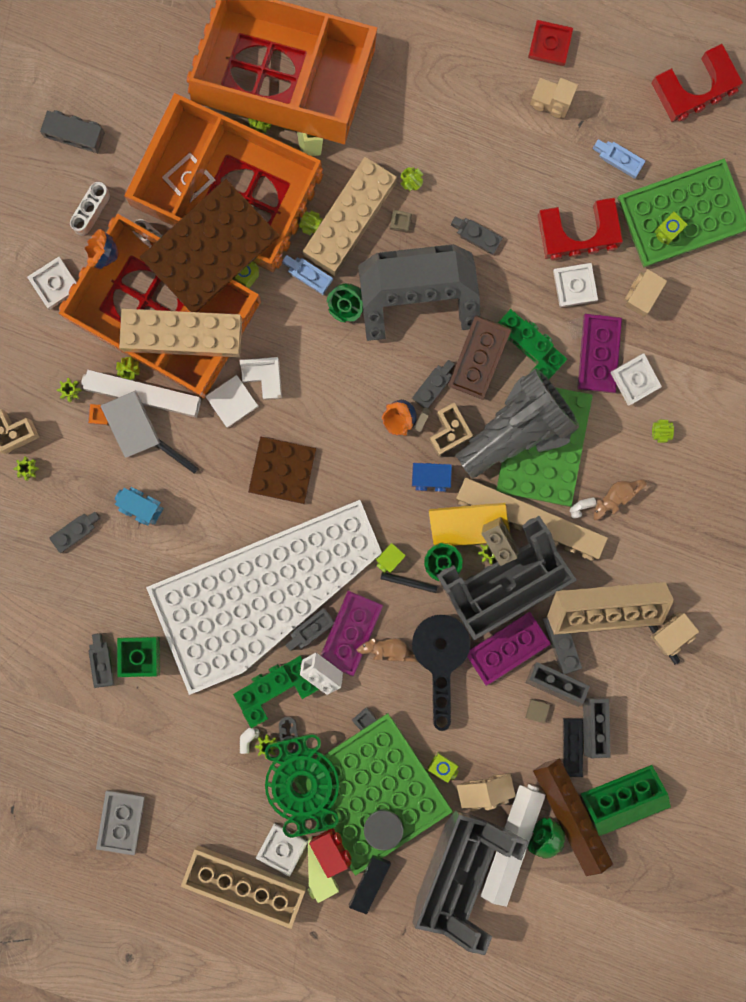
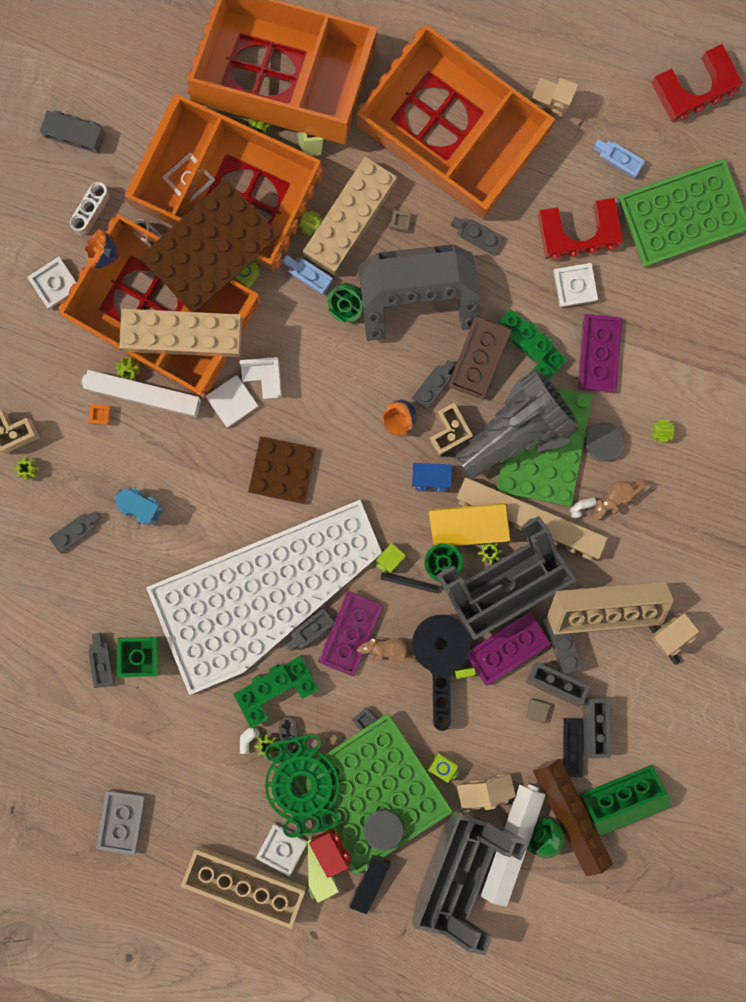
(72, 394): lime gear -> none
(130, 424): light grey tile -> none
(178, 457): black bar -> none
(321, 673): white brick -> none
(411, 179): lime gear -> none
(422, 419): dark tan tile -> none
(466, 672): none -> lime tile
(500, 130): none -> orange panel
(500, 541): dark tan brick -> none
(550, 43): red plate -> none
(604, 442): none -> dark grey tile
(635, 379): white plate -> none
(645, 292): tan brick -> none
(670, 228): lime brick -> none

